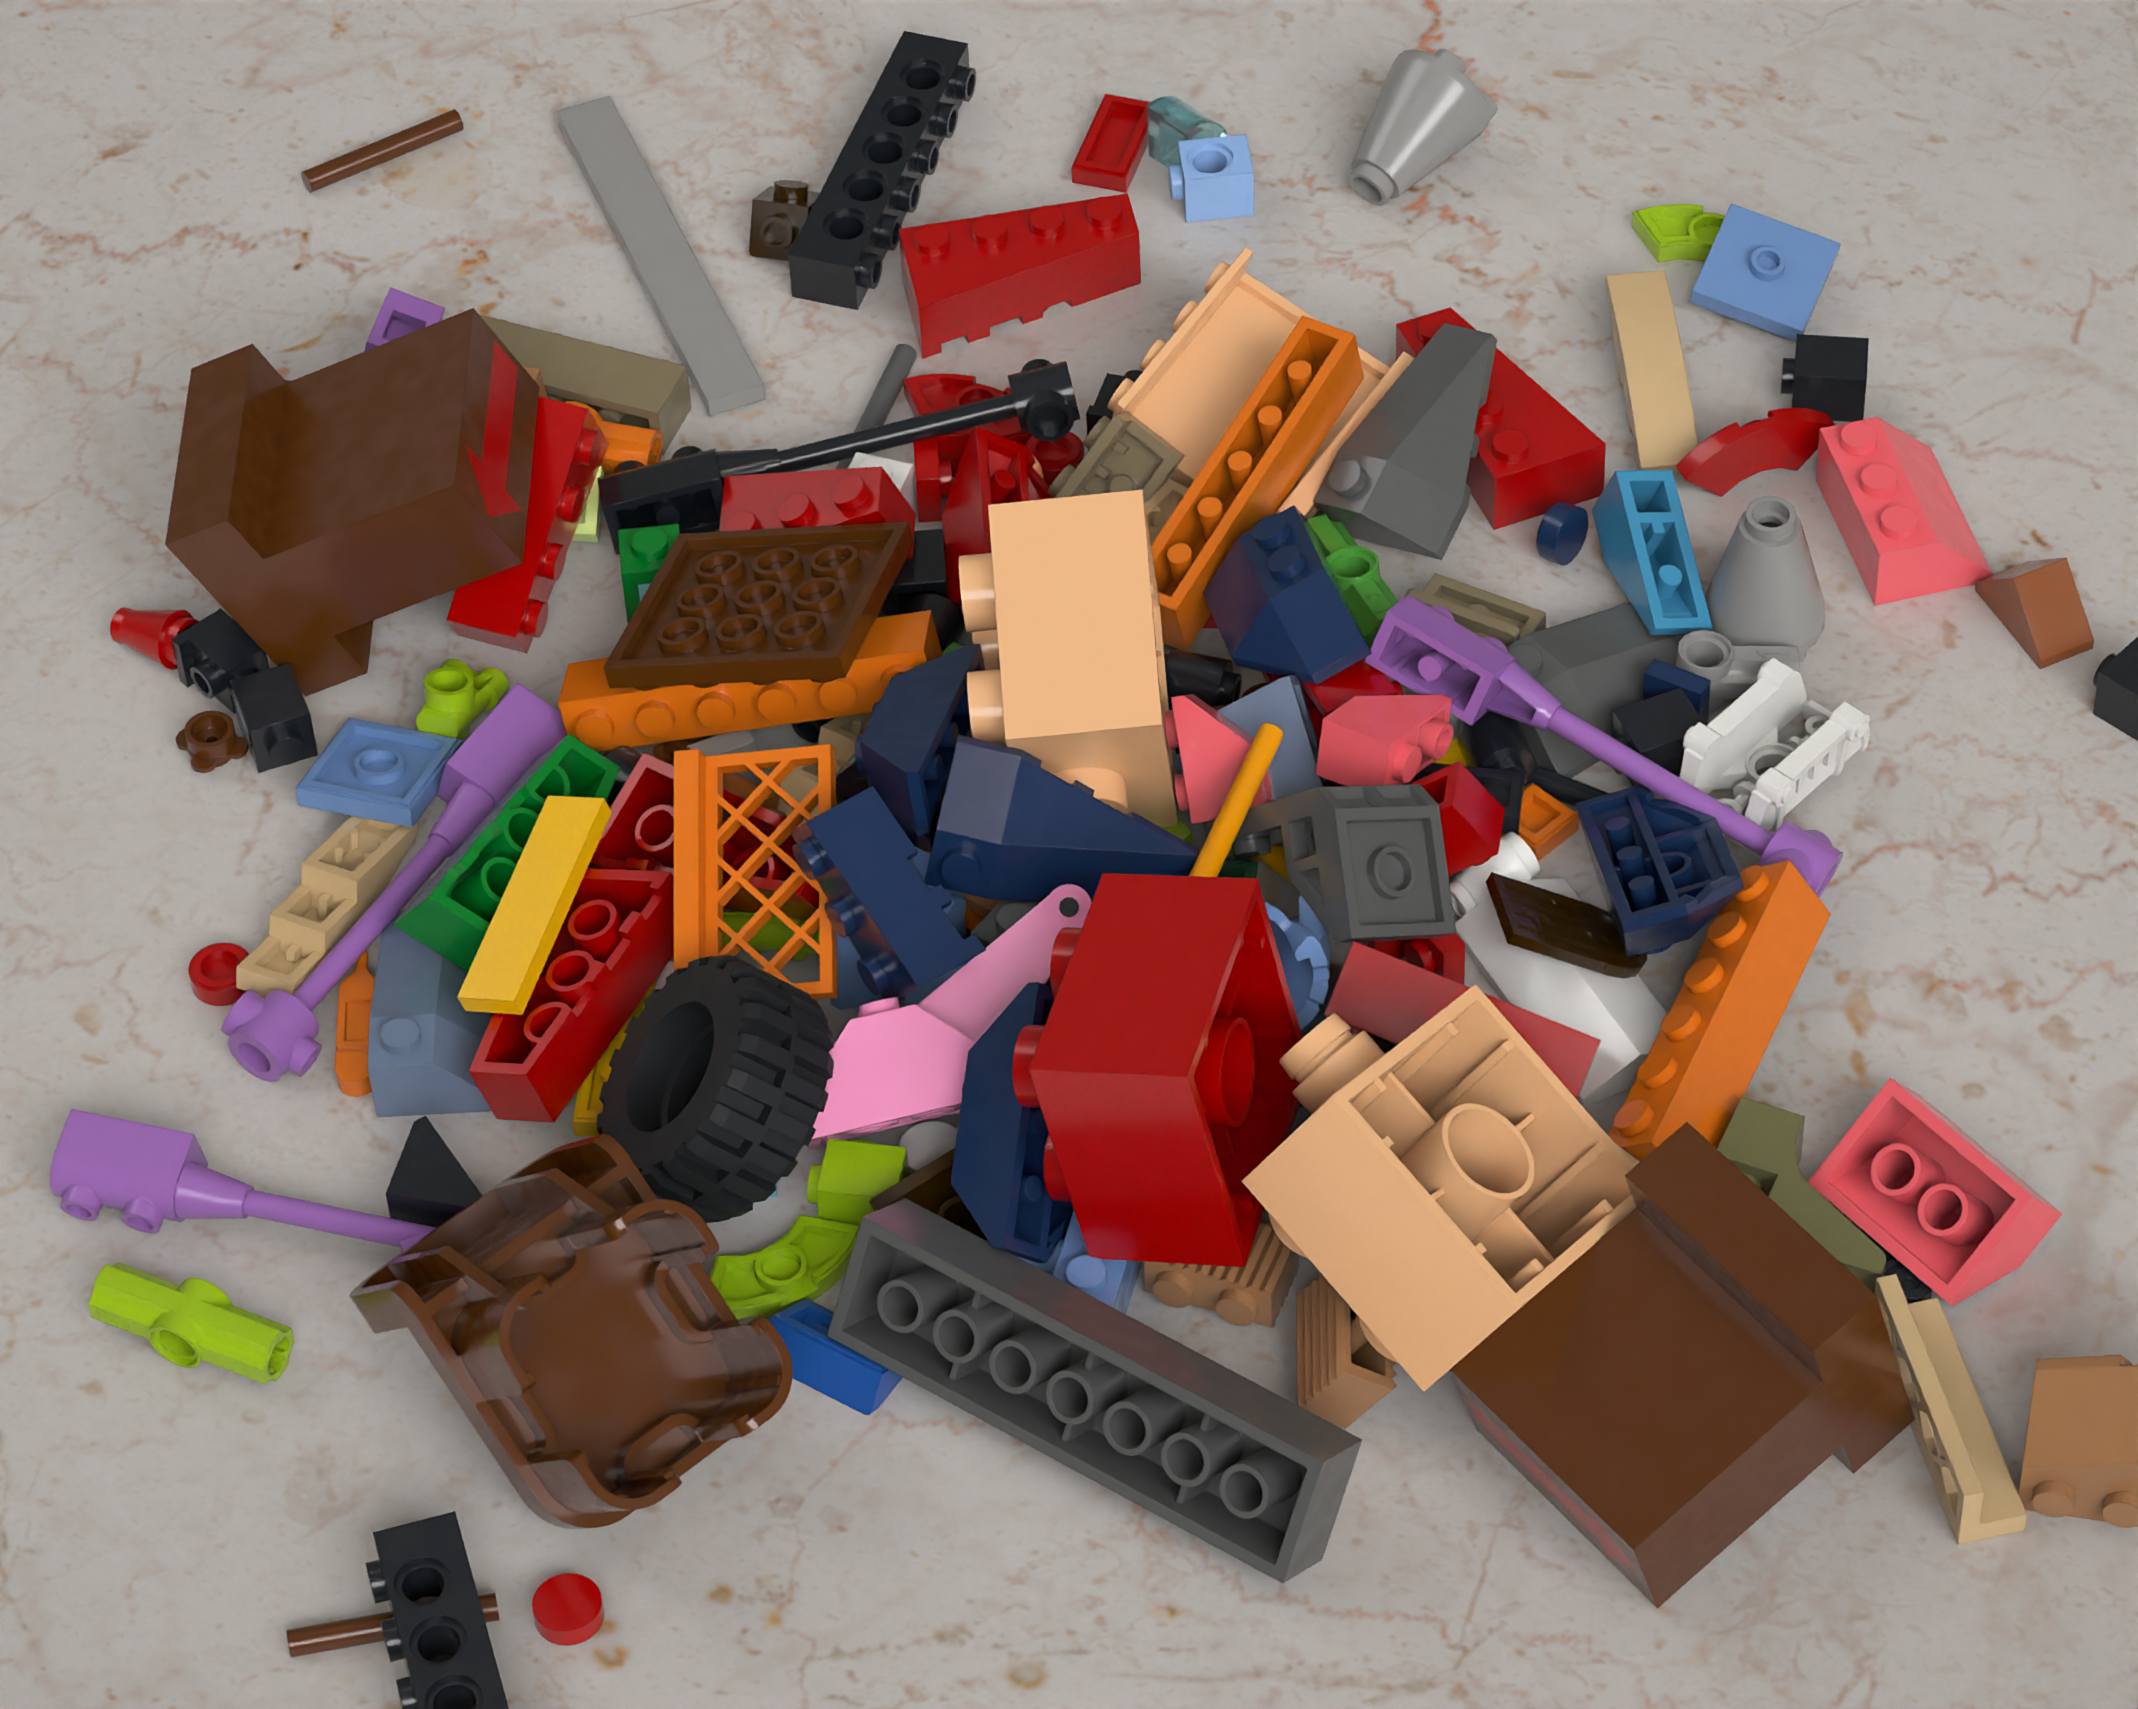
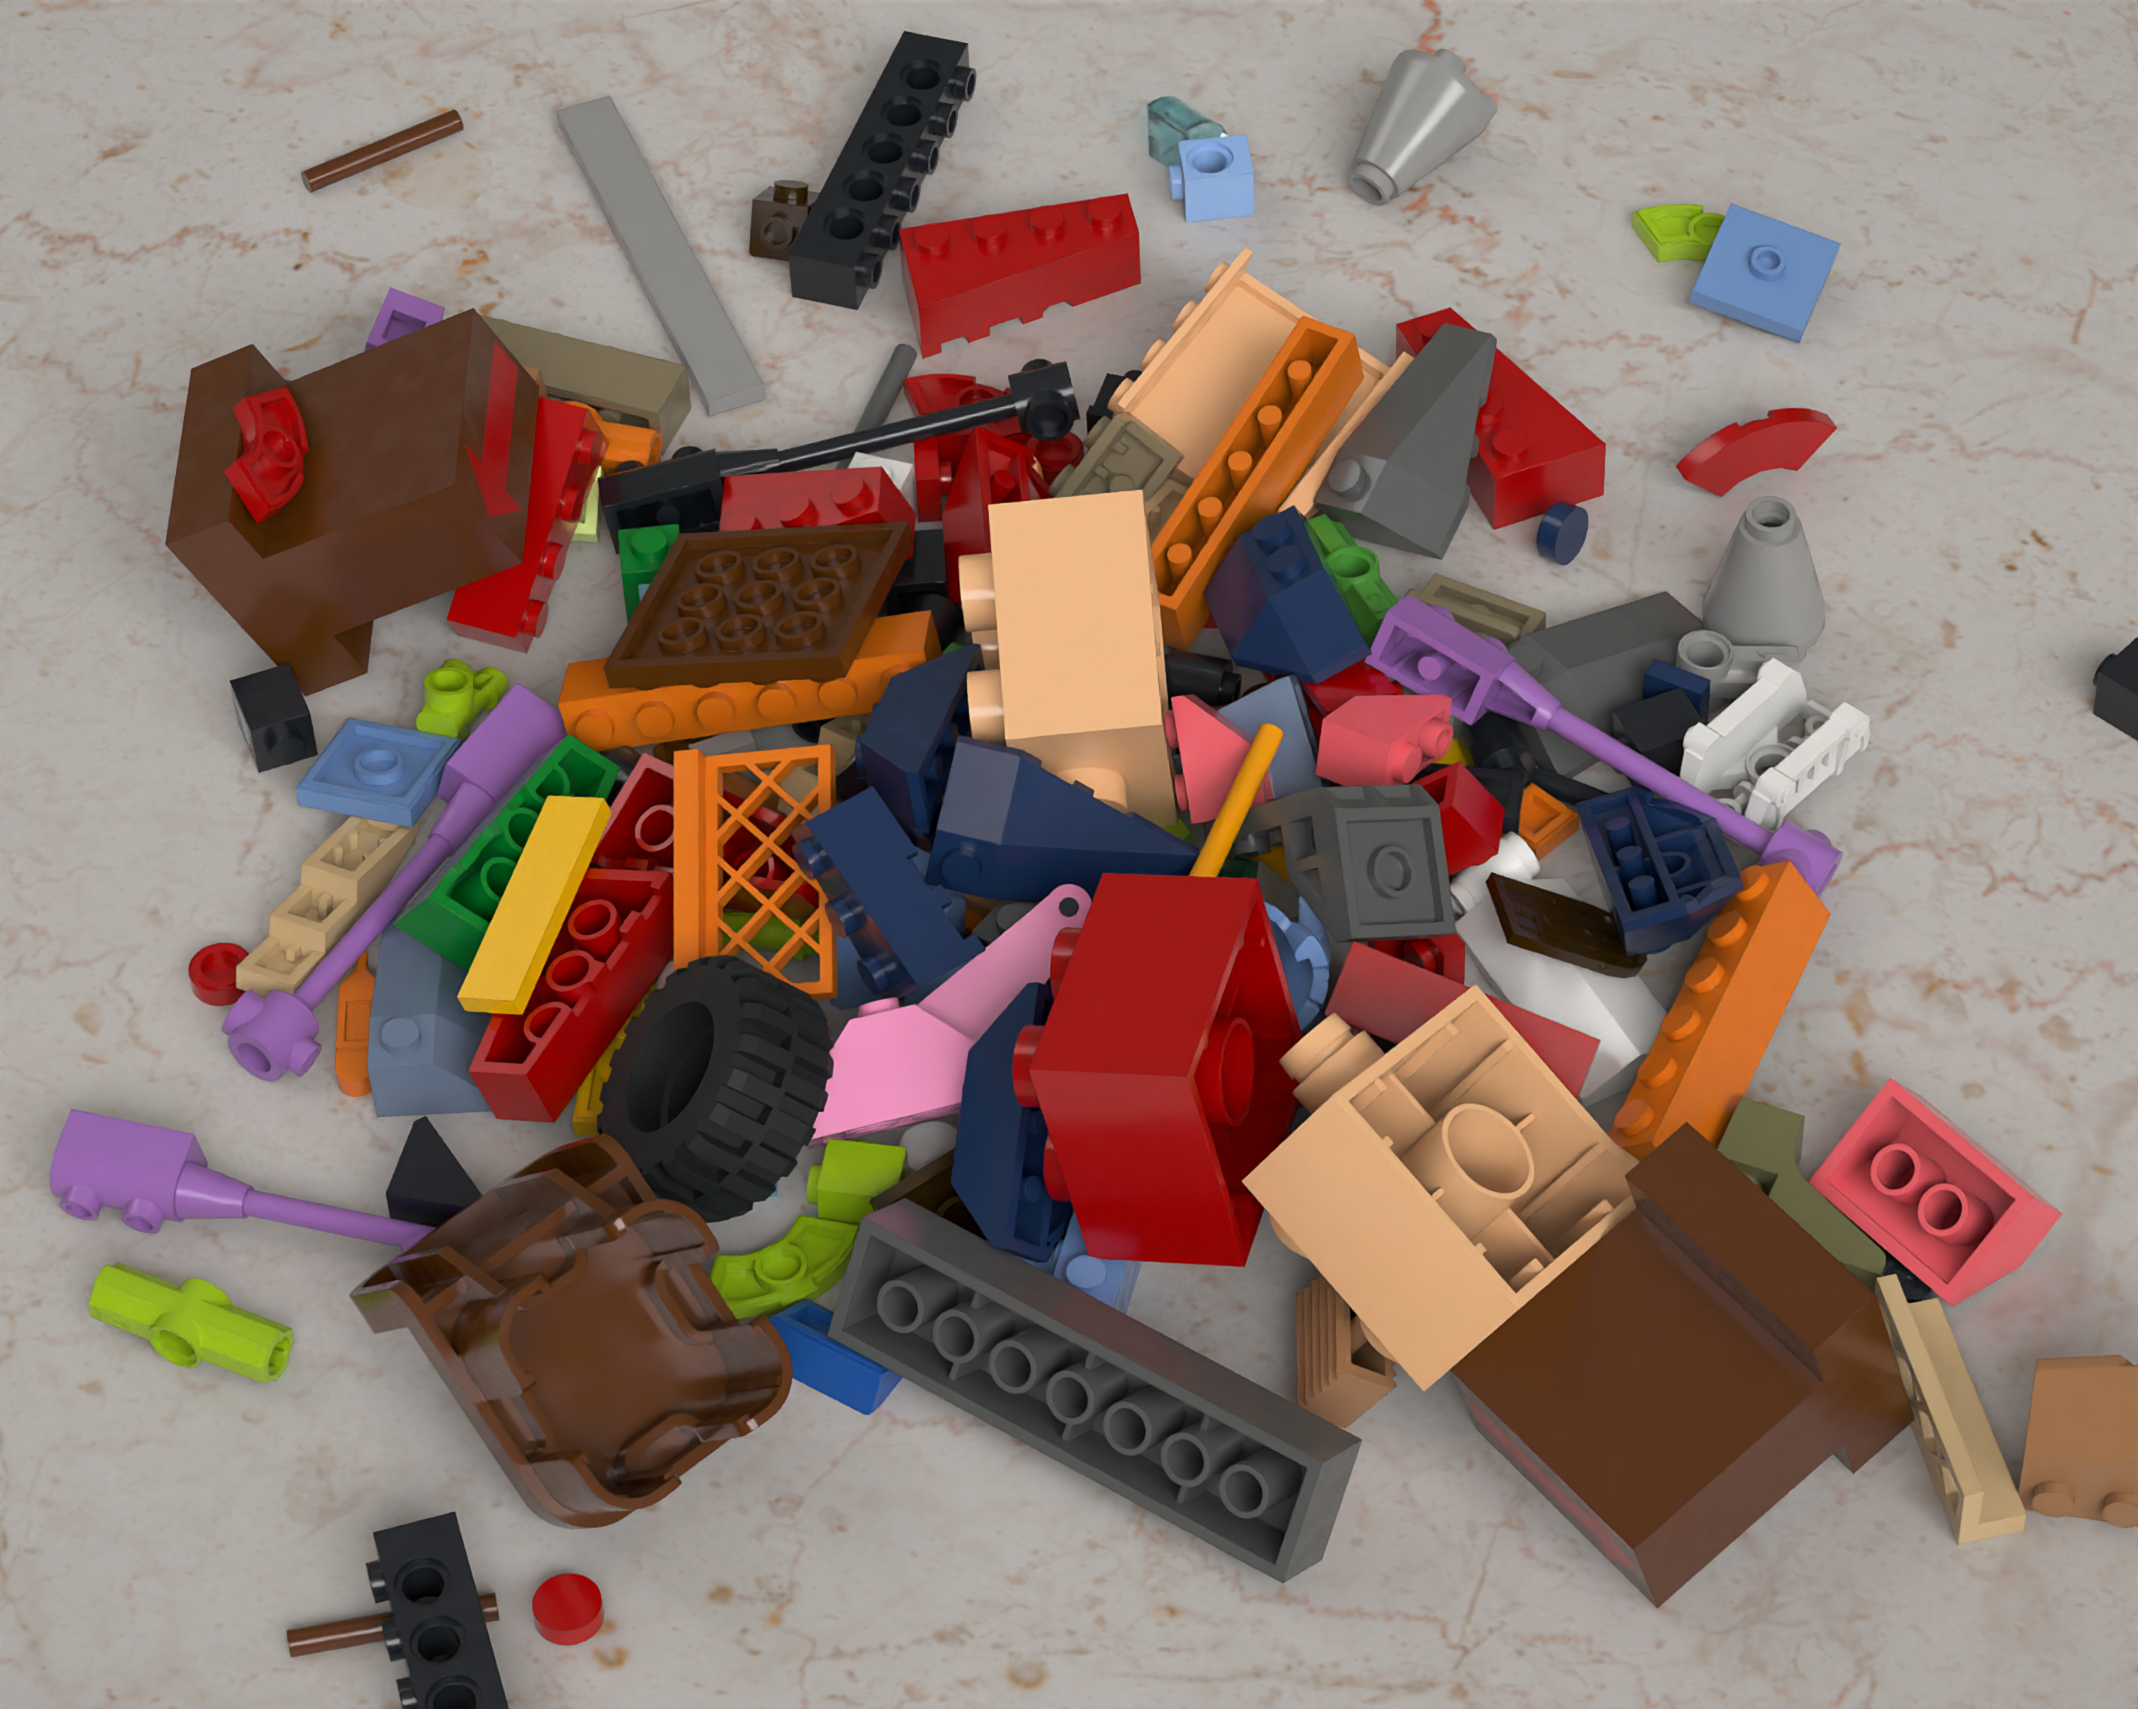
(151, 632): red cone -> none
(211, 741): reddish brown plate -> none
(215, 654): black brick -> none
(272, 455): none -> red tile
(1113, 144): red tile -> none
(1235, 1293): medium nougat brick -> none
(1651, 369): tan slope -> none
(1651, 551): dark azure slope -> none
(1828, 375): black brick -> none
(1896, 512): coral slope -> none
(2040, 609): dark orange slope -> none

